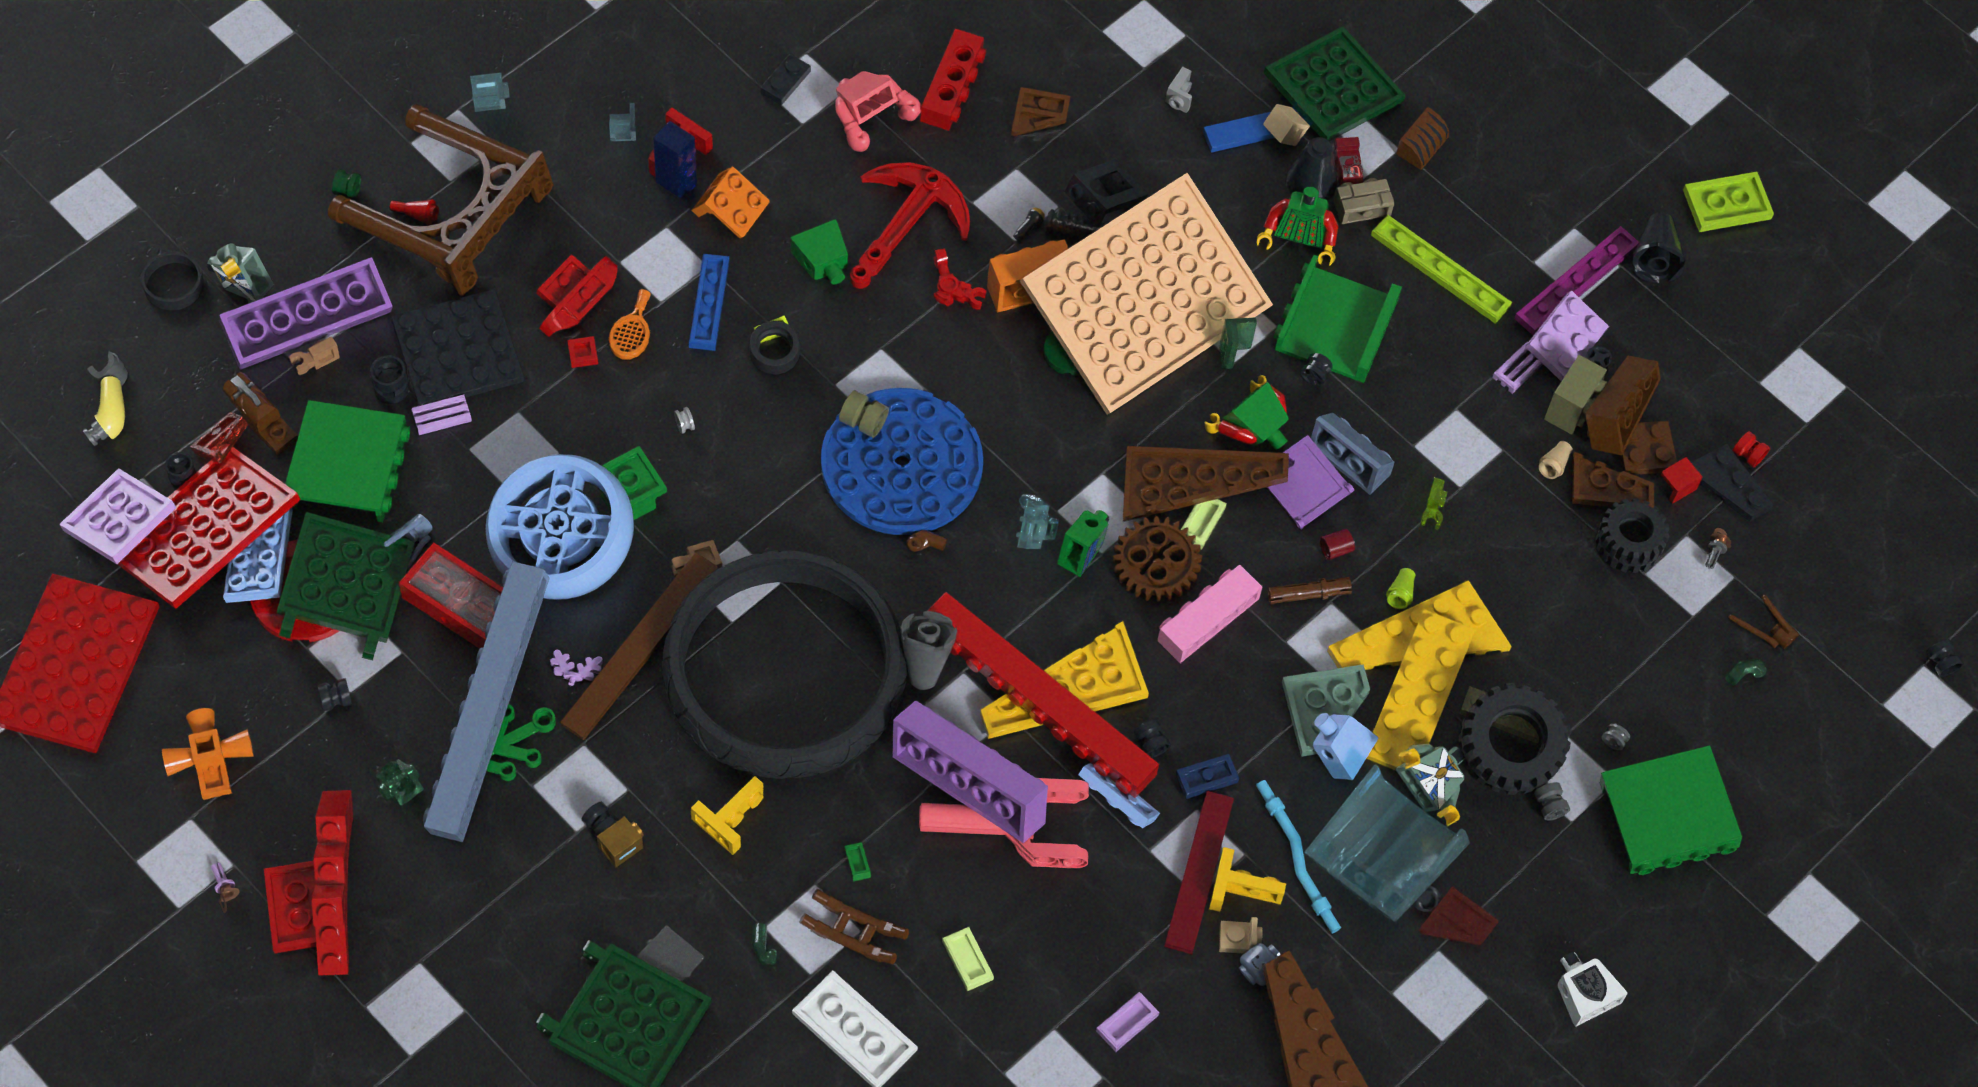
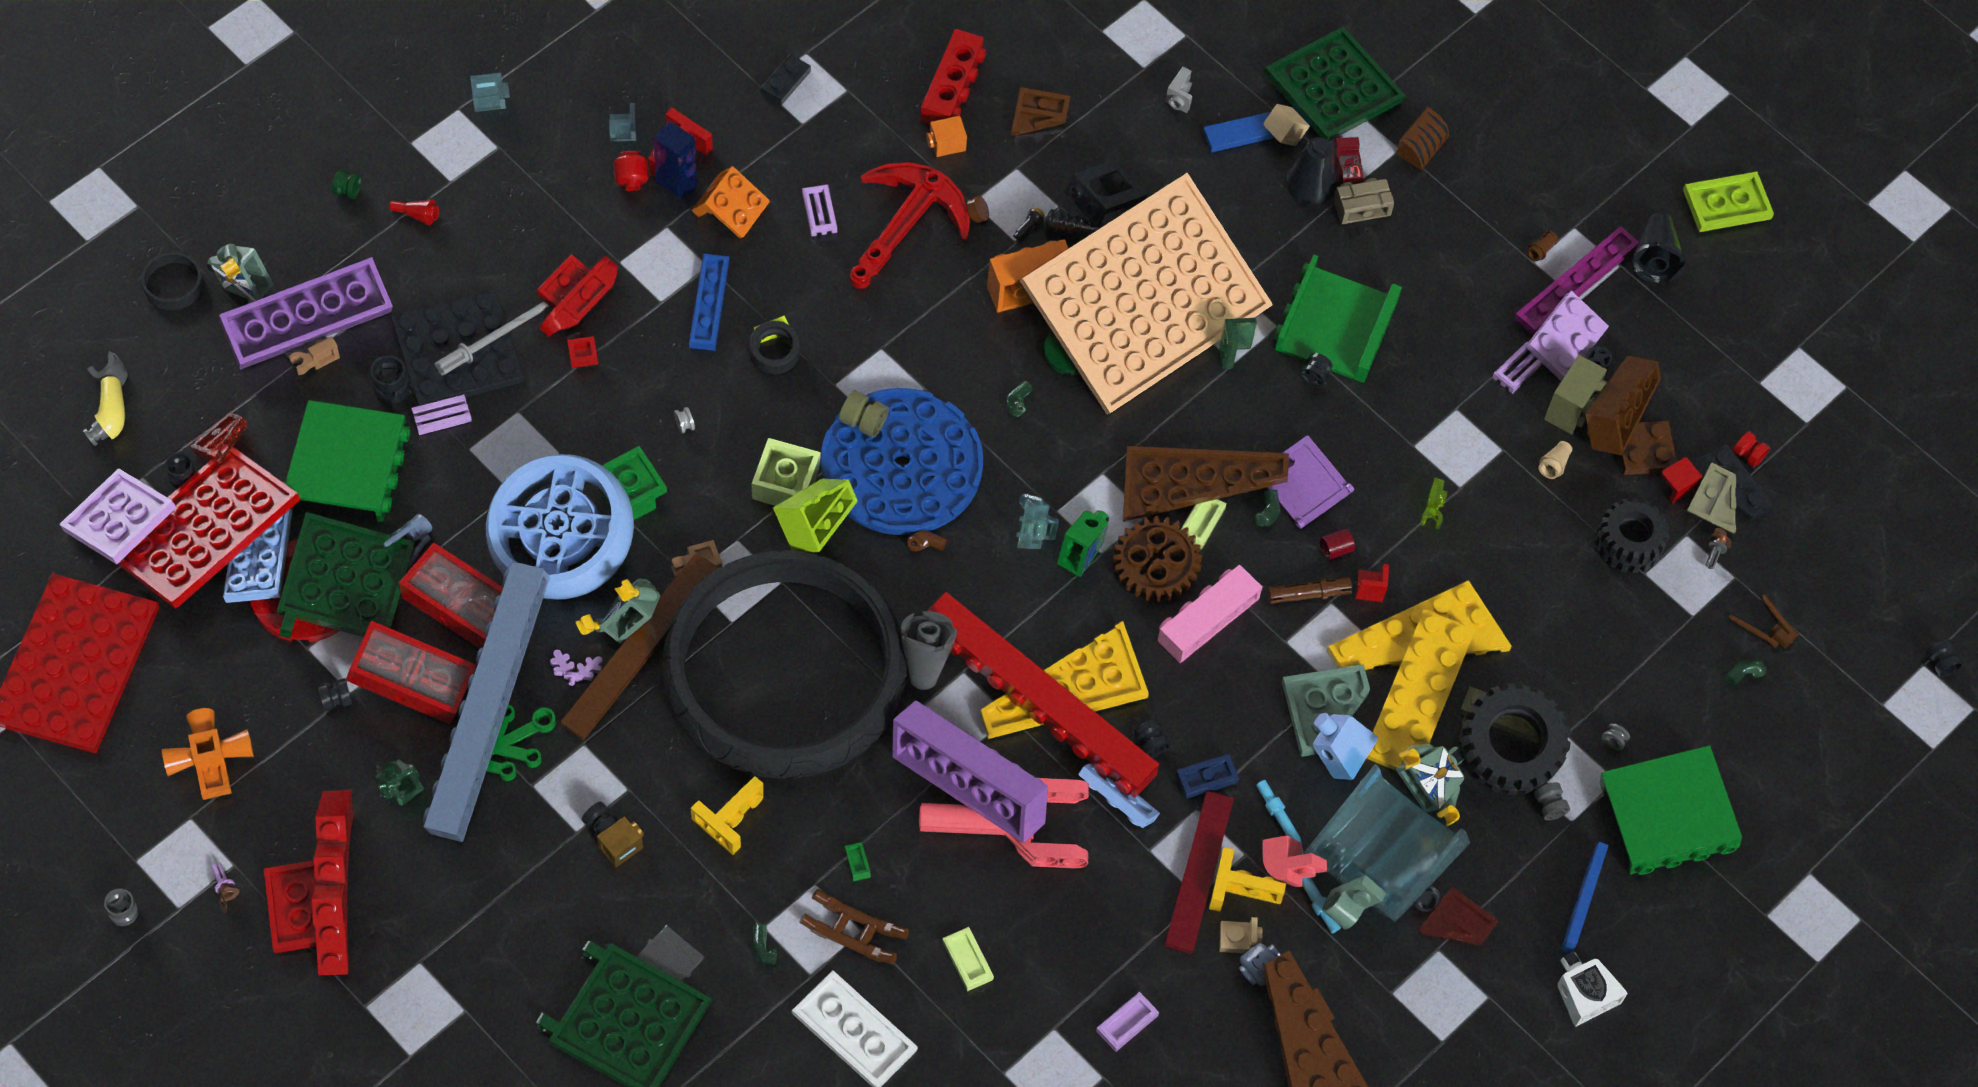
(118, 901): none -> dark grey wheel
(259, 413): reddish brown plate -> none
(410, 672): none -> brick
(456, 257): reddish brown arch -> none
(464, 354): none -> light grey piece
(627, 613): none -> sand green torso
(630, 170): none -> red head
(643, 297): orange piece -> none
(784, 471): none -> yellowish green brick
(815, 513): none -> lime wedge
(821, 252): green torso -> none
(822, 227): none -> lavender tile
(867, 96): coral torso -> none
(947, 136): none -> orange brick
(951, 288): red piece -> none
(978, 209): none -> reddish brown tile
(1015, 398): none -> clear green arm
(1255, 417): green torso -> none
(1271, 511): none -> clear green arm
(1286, 863): none -> coral brick
(1303, 220): torso -> none
(1350, 899): none -> sand green plate
(1351, 452): sand blue slope -> none
(1372, 585): none -> red panel
(1401, 591): lime cone -> none
(1441, 269): lime tile -> none
(1539, 249): none -> reddish brown pin
(1584, 898): none -> blue tile
(1602, 486): reddish brown wing -> none
(1716, 498): none -> olive wing

